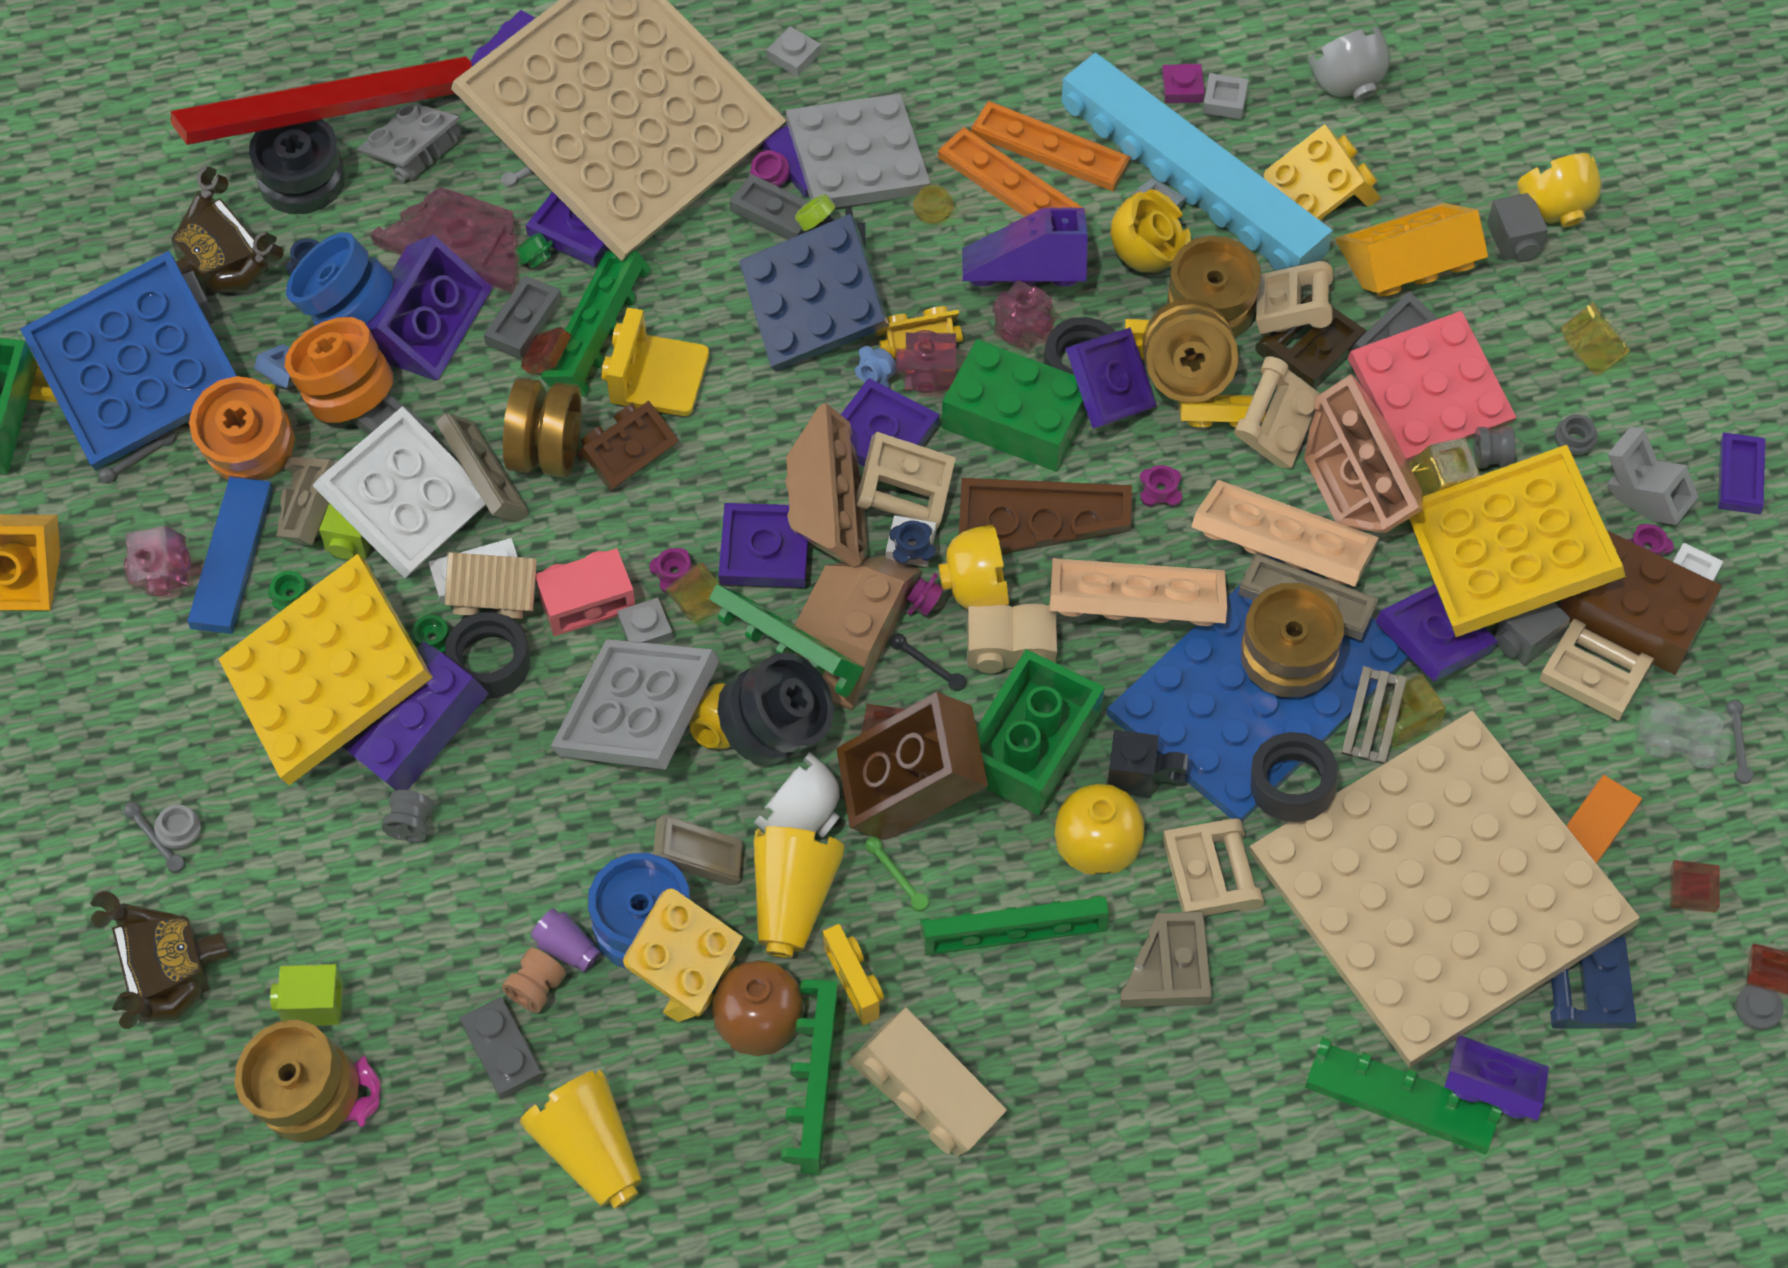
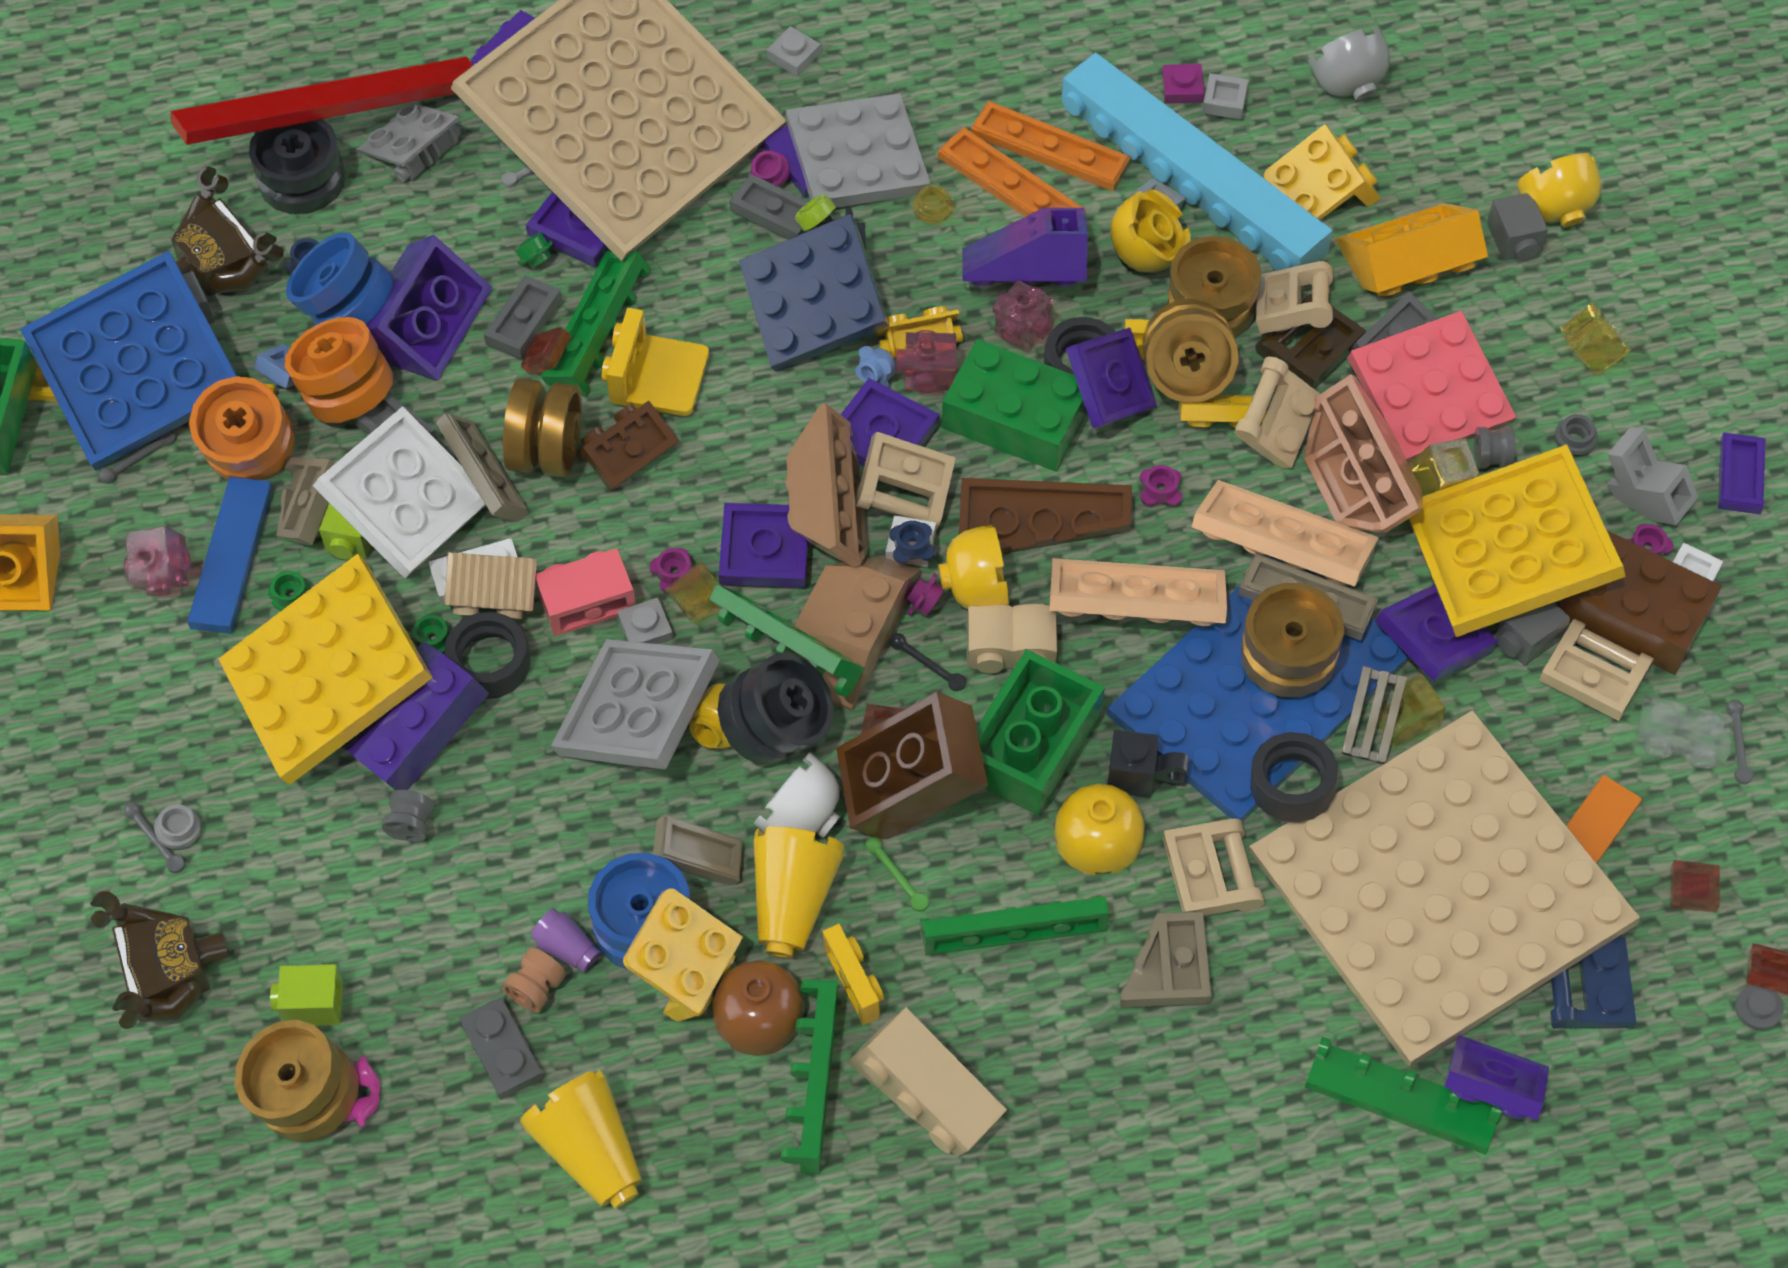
(470, 227): clear pink wing -> none

